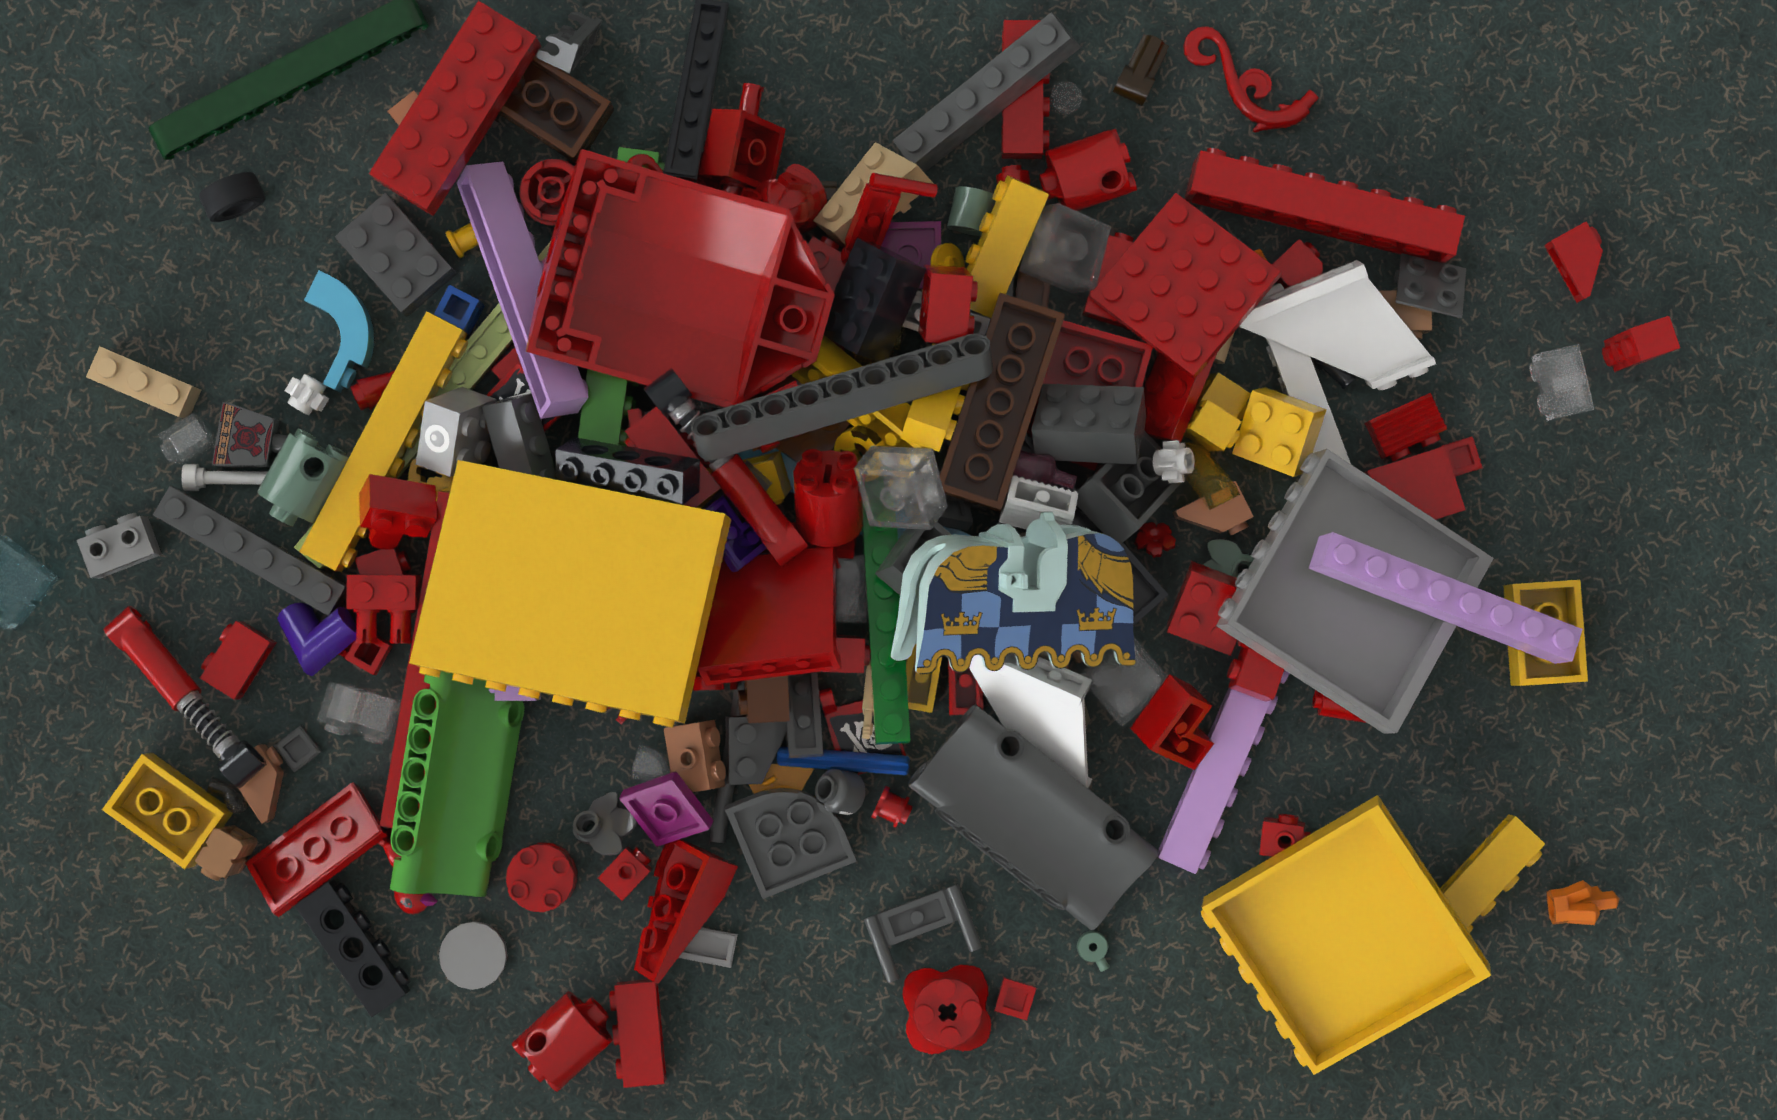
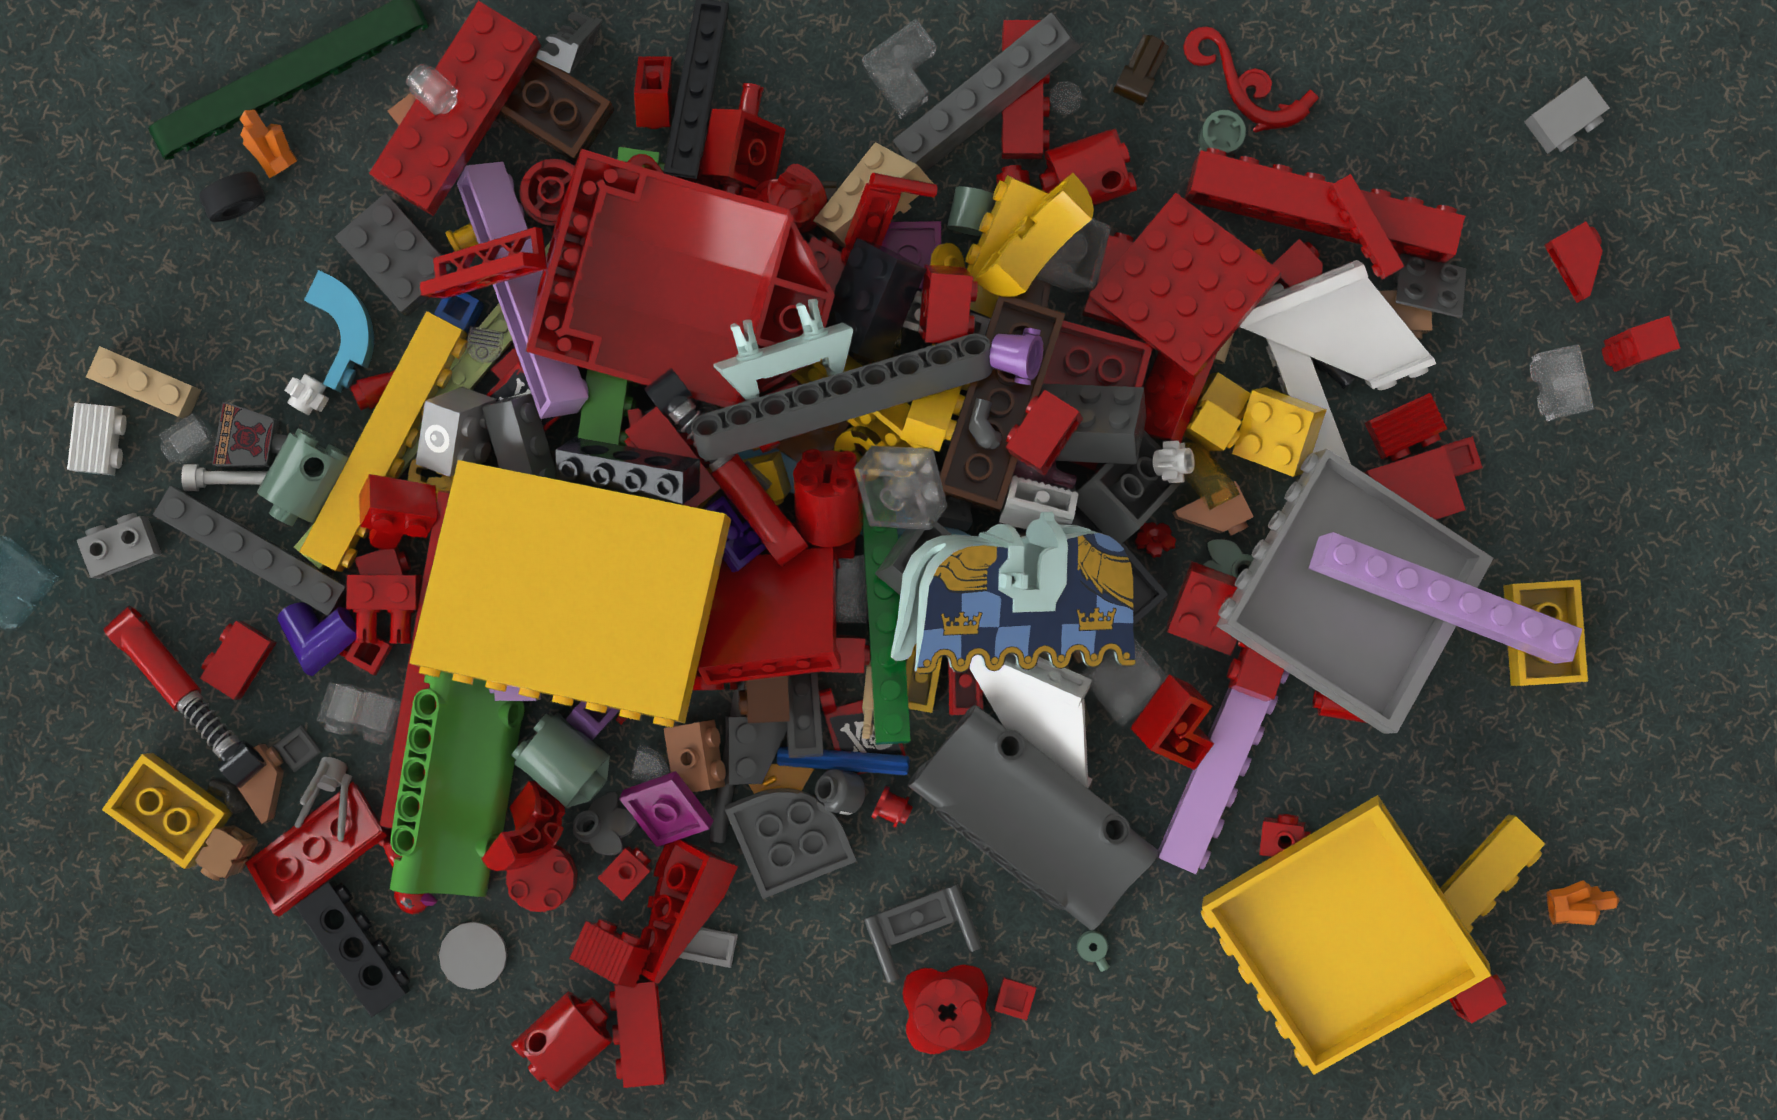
(96, 439): none -> white brick
(266, 143): none -> orange rock
(329, 775): none -> light grey plant
(432, 89): none -> clear brick
(484, 344): none -> clear tile
(491, 270): none -> red fence
(536, 830): none -> red brick
(563, 761): none -> sand green cylinder
(590, 721): none -> medium lavender brick
(610, 953): none -> red brick
(653, 91): none -> red slope
(815, 343): none -> light aqua hose
(893, 64): none -> clear brick
(981, 427): none -> dark grey arm
(1018, 354): none -> medium lavender piece
(1037, 239): none -> yellow brick
(1043, 431): none -> red brick
(1222, 131): none -> sand green piece
(1365, 227): none -> red piece
(1479, 999): none -> red brick
(1566, 115): none -> light grey brick

